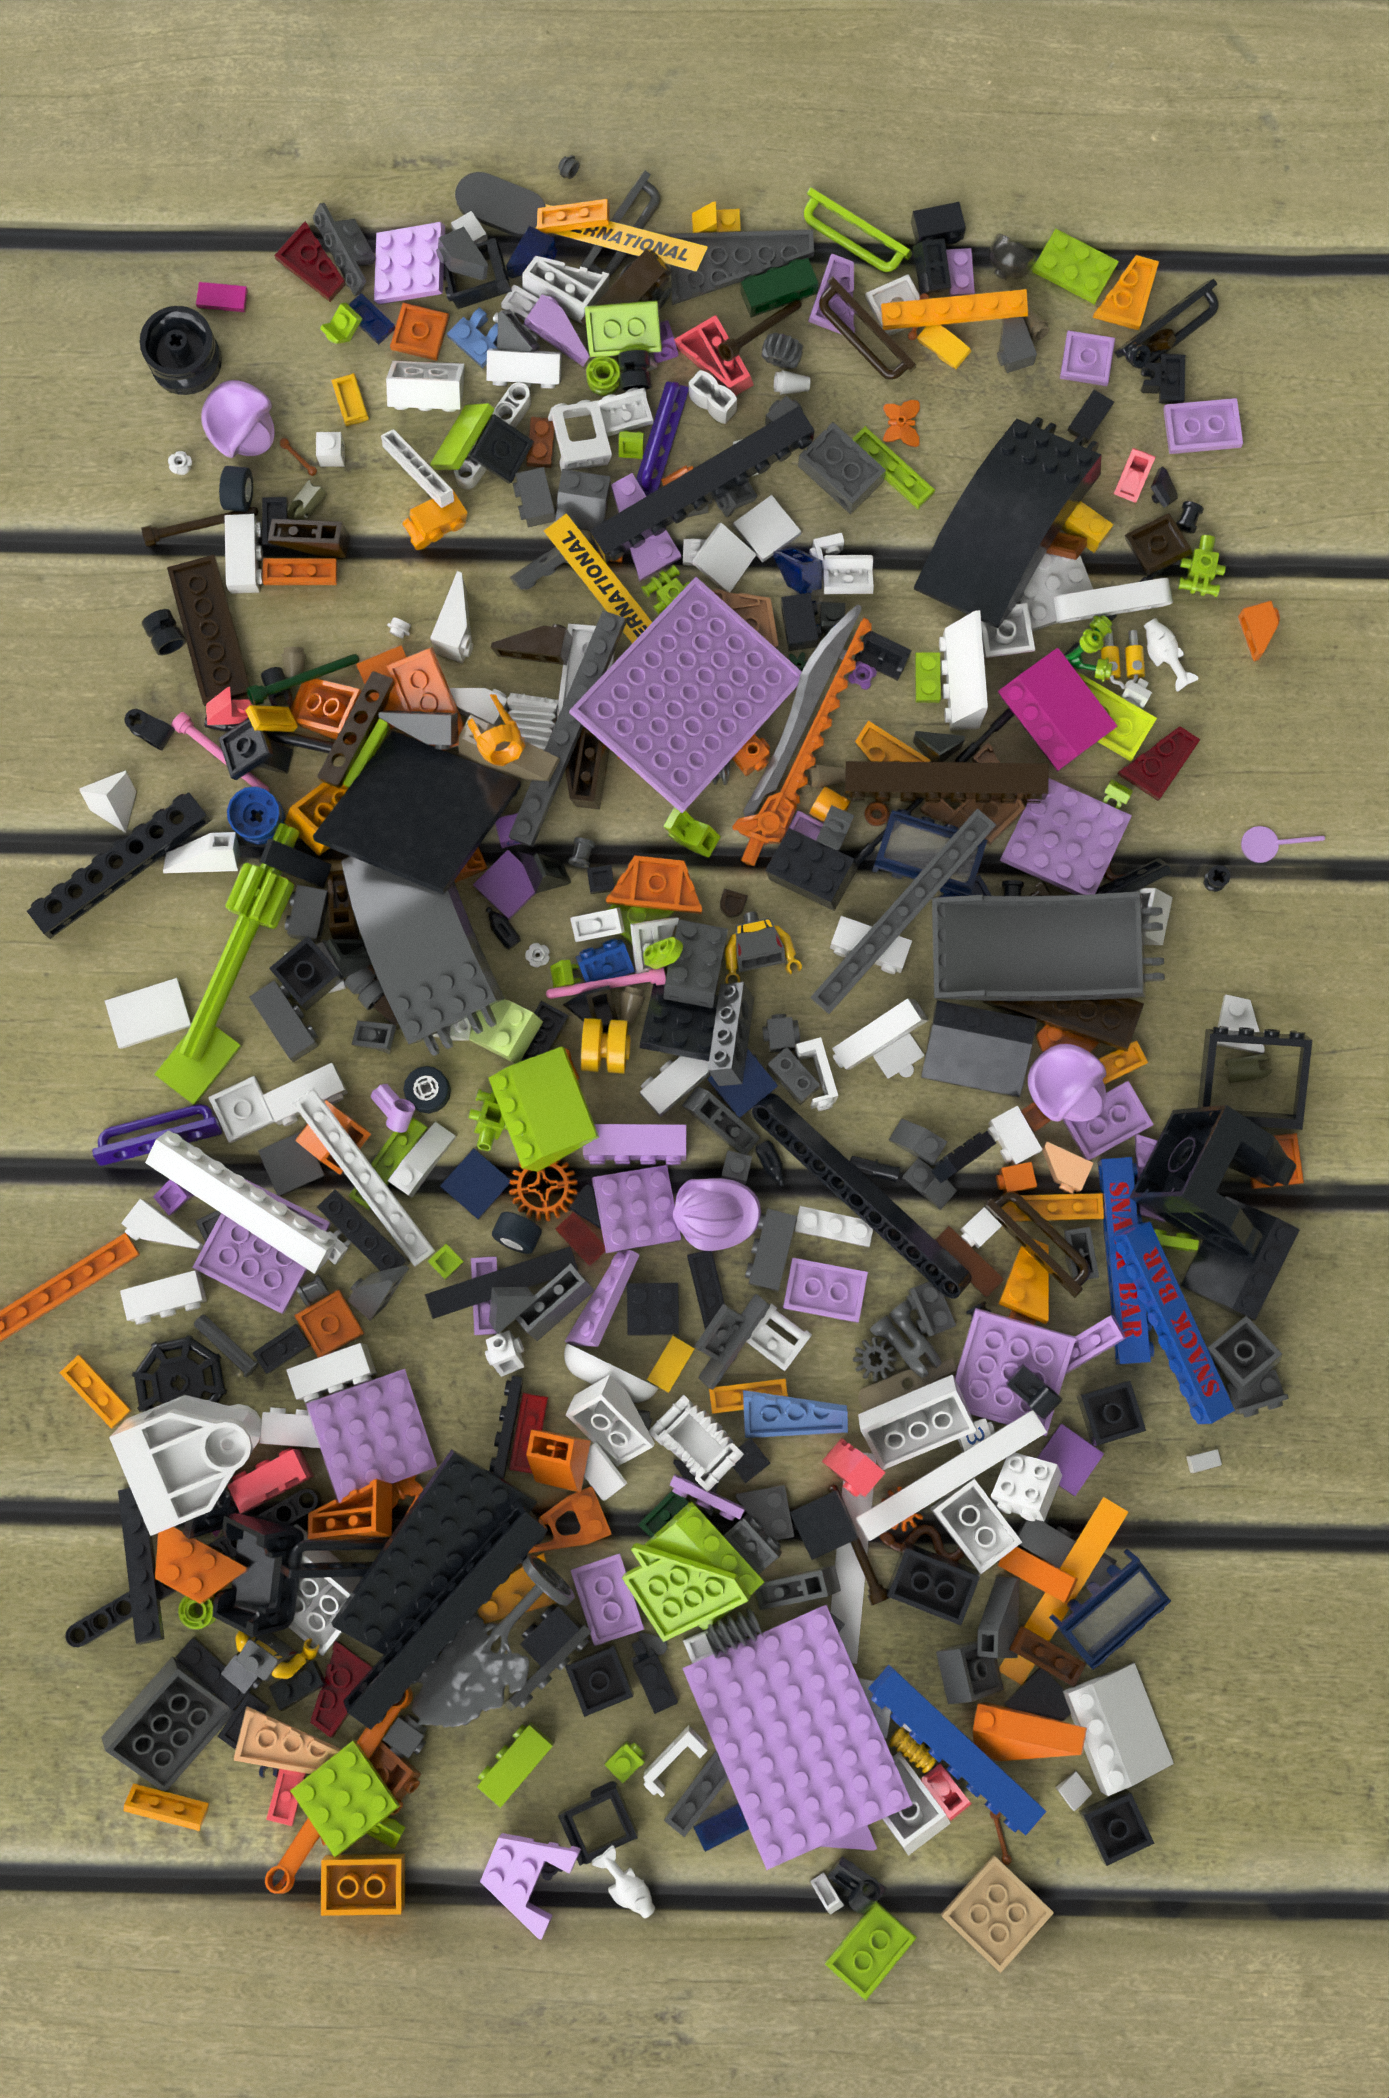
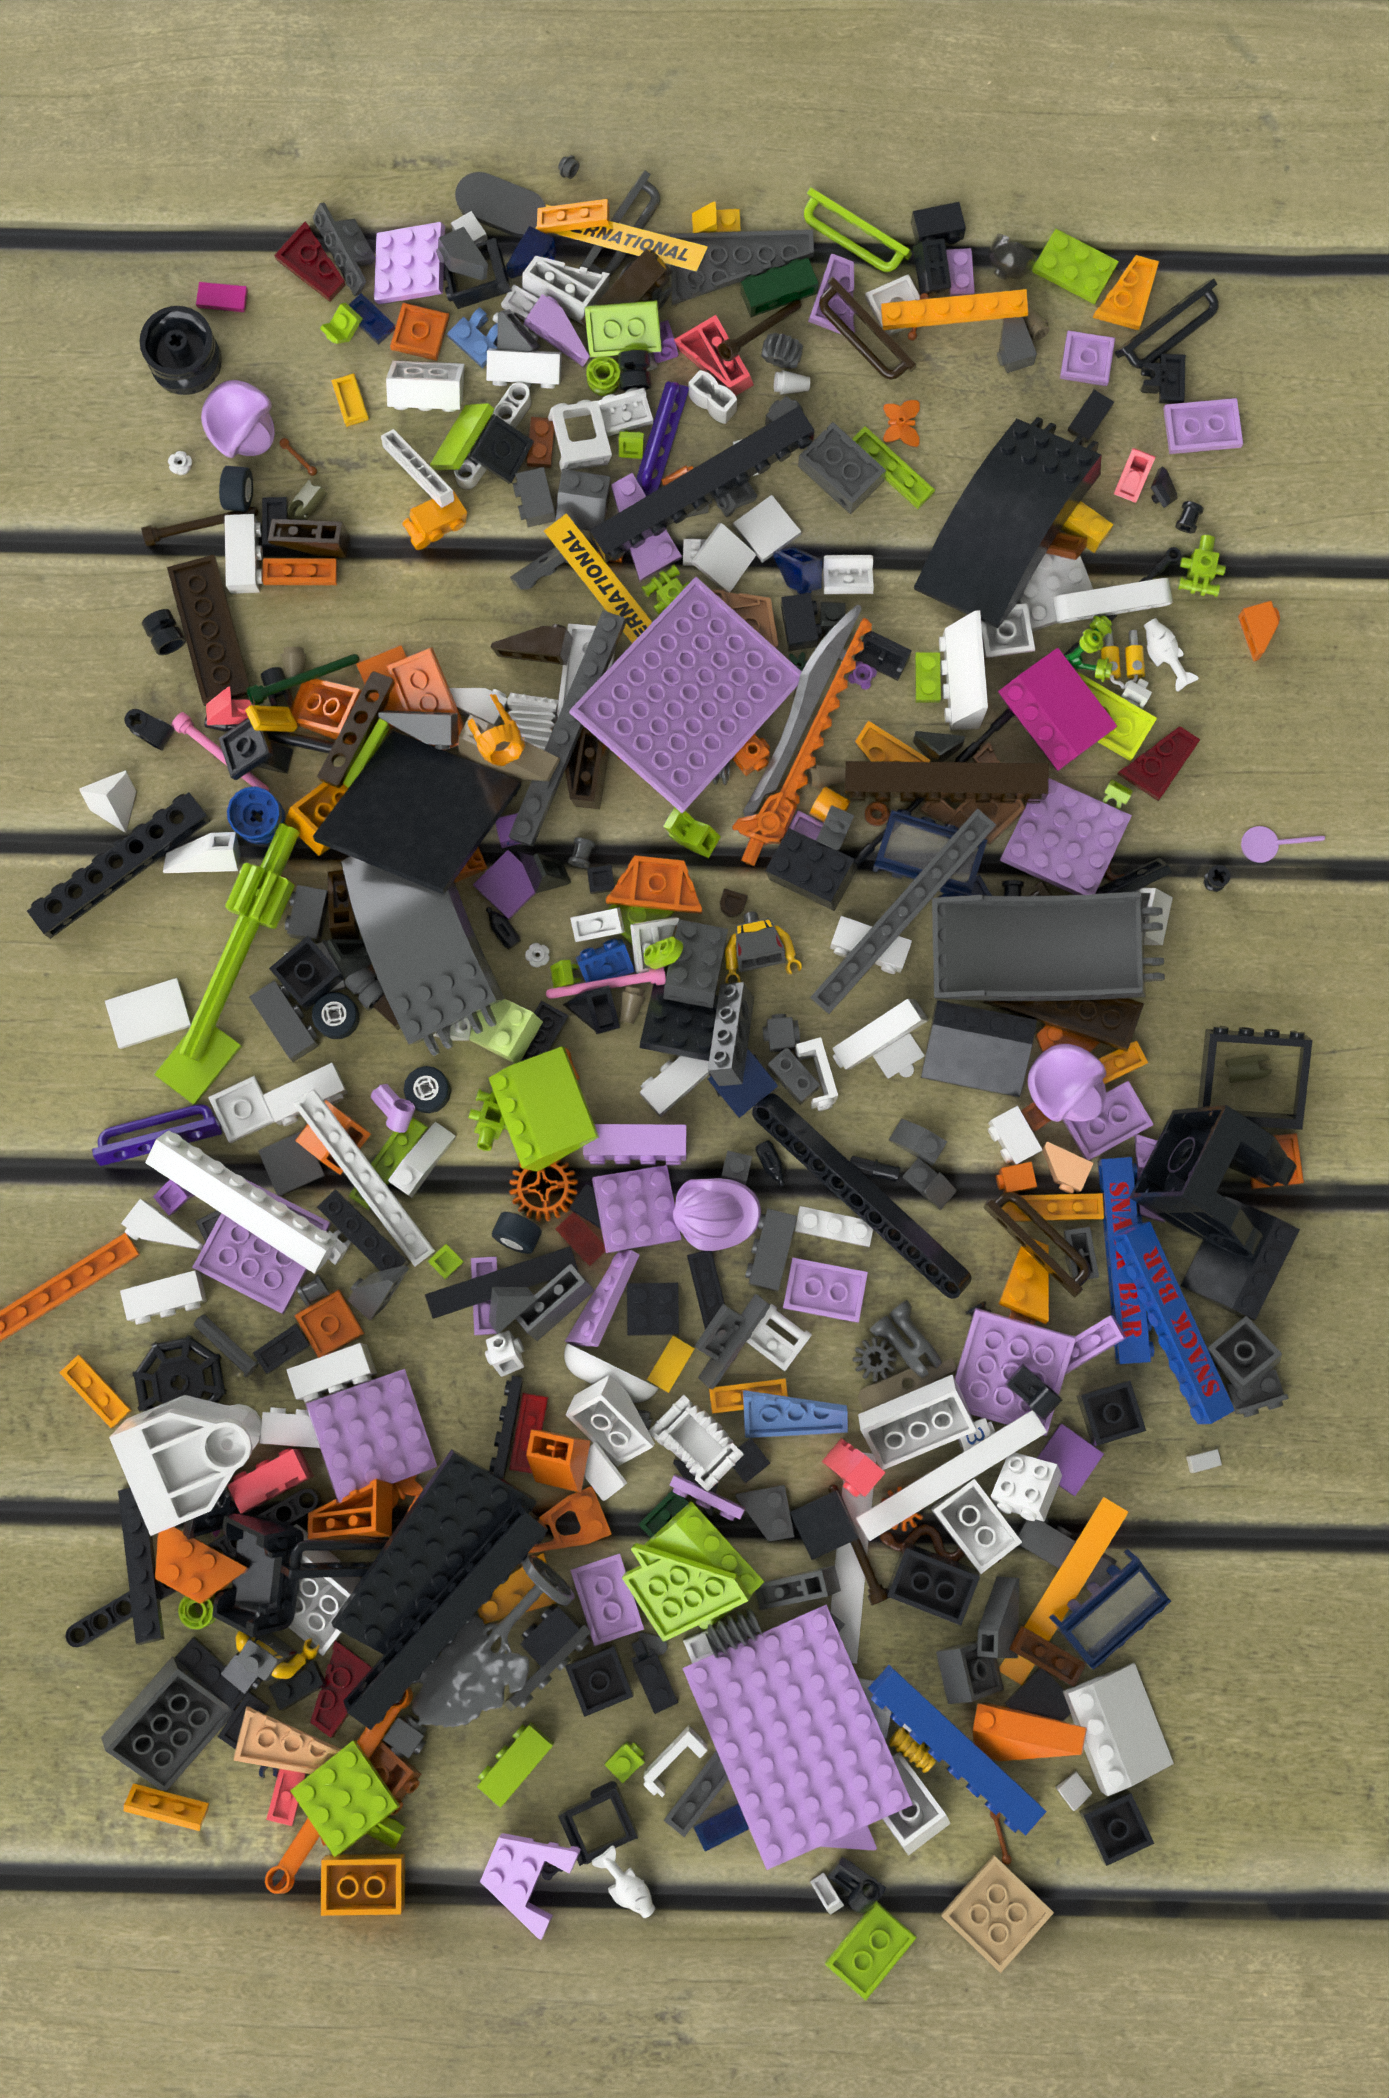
(295, 863): black tile -> none
(330, 449): white brick -> none
(338, 1023): none -> black wheel
(374, 1036): dark grey slope -> none
(399, 627): white plate -> none
(452, 631): white slope -> none
(476, 1183): dark blue tile -> none
(610, 1045): yellow wheel -> none
(720, 1120): dark grey slope -> none
(753, 1543): dark grey bracket -> none
(827, 545): white bracket -> none
(931, 1309): dark grey bracket -> none
(944, 344): yellow slope -> none
(945, 1791): coral slope -> none
(962, 1156): black piece -> none
(980, 1228): white brick -> none
(983, 1276): reddish brown tile -> none
(1039, 1573): orange tile -> none
(1131, 354): black bush -> none
(1158, 544): dark brown plate -> none
(1162, 340): dark brown tile -> none
(1181, 1242): lime plate -> none
(1238, 1013): white wing -> none

